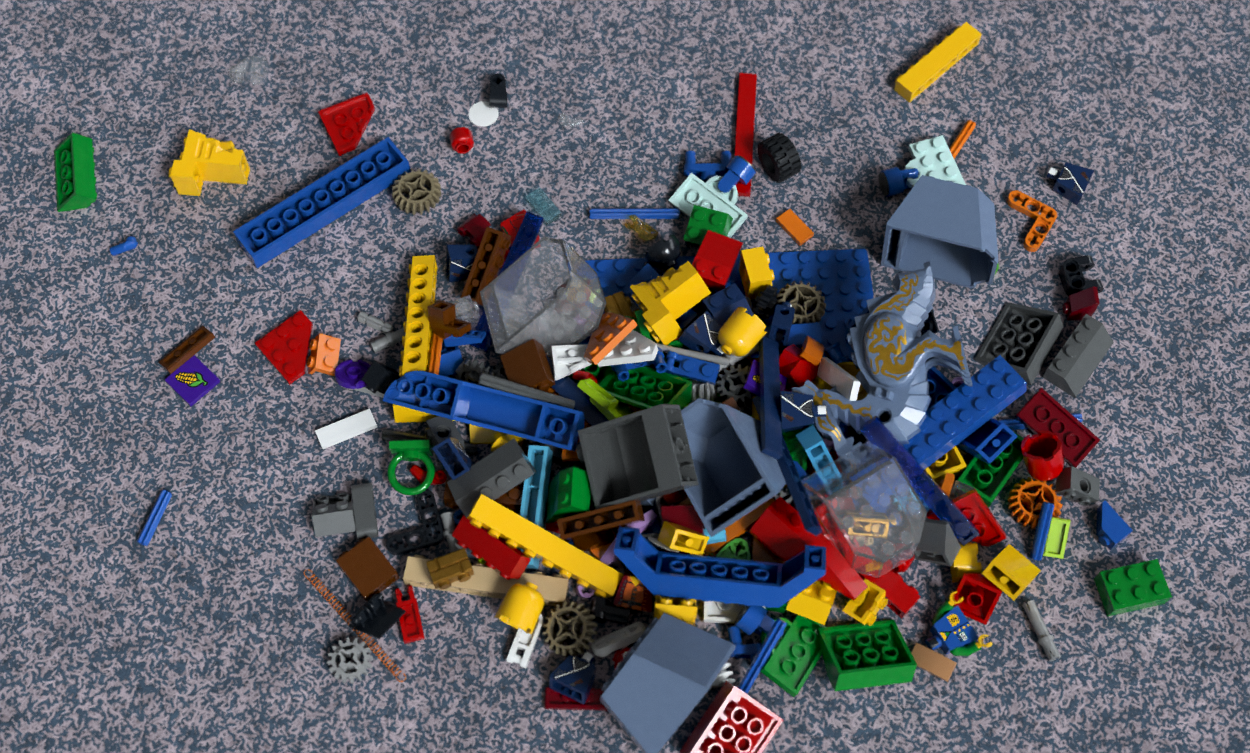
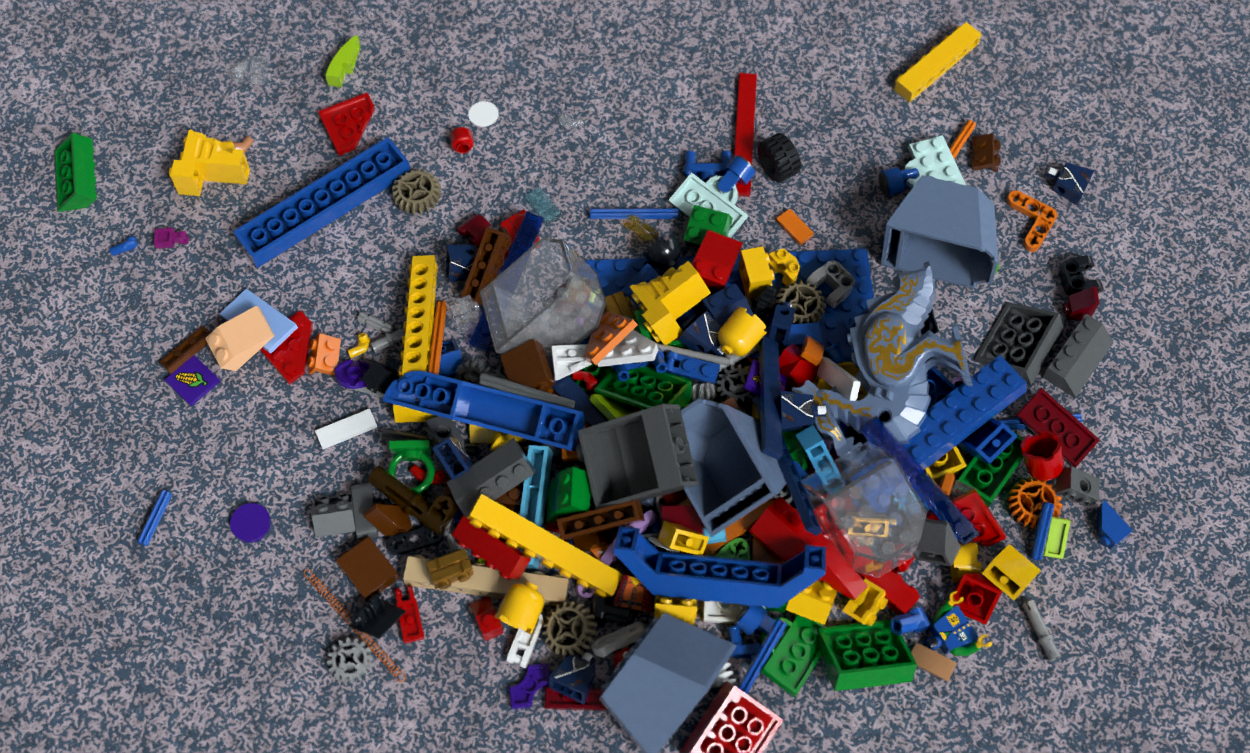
(168, 237): none -> magenta plate
(239, 338): none -> light nougat slope
(245, 144): none -> nougat arm
(250, 522): none -> dark purple tile
(280, 325): none -> light blue tile
(343, 62): none -> lime slope
(361, 347): none -> yellow arm
(388, 519): none -> reddish brown slope
(414, 503): none -> dark brown piece
(444, 322): reddish brown brick -> none
(470, 337): blue slope -> none
(484, 614): none -> red slope
(497, 92): black piece -> none
(523, 693): none -> dark purple tile
(598, 393): lime tile -> none
(786, 264): none -> yellow cylinder
(835, 281): none -> light grey piece
(912, 621): none -> blue piece
(986, 152): none -> reddish brown bracket
(1132, 587): green brick -> none

